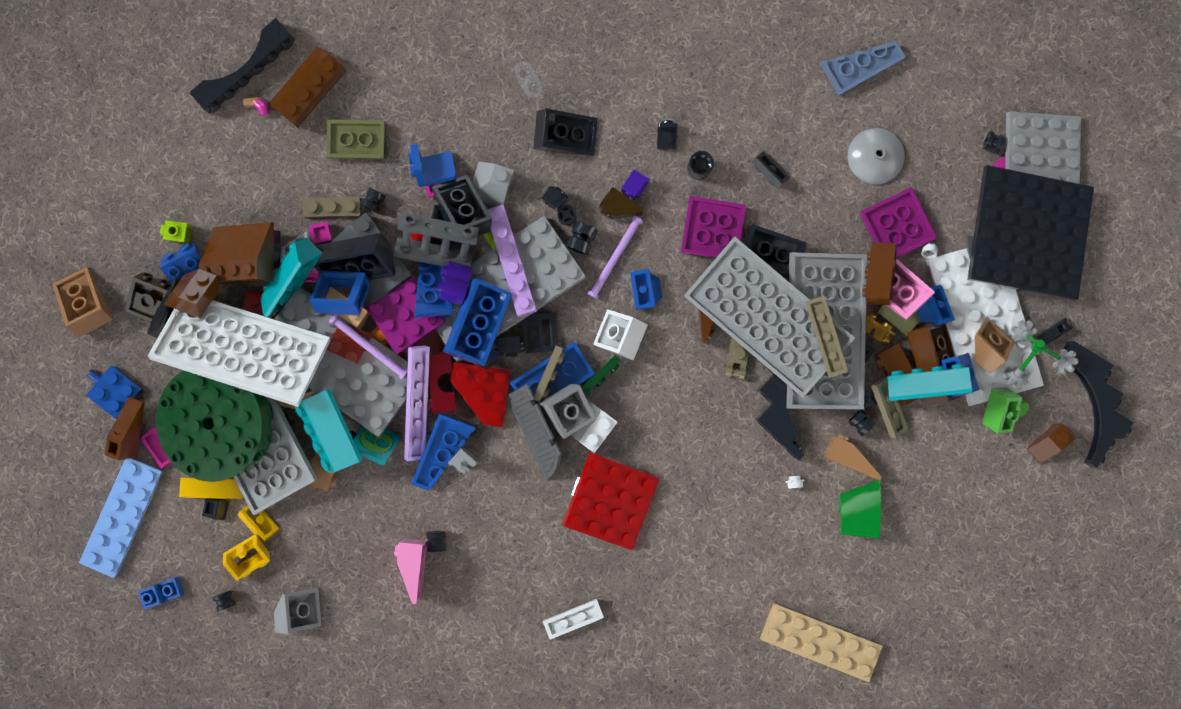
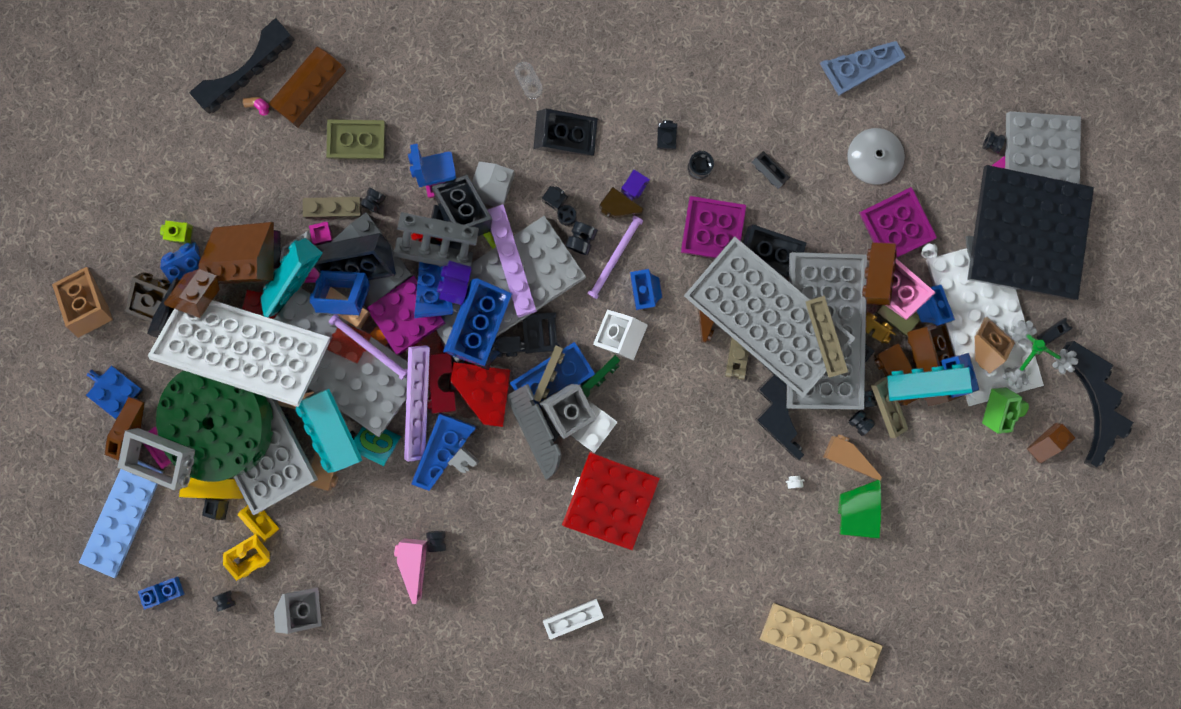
(130, 454): none -> light grey window

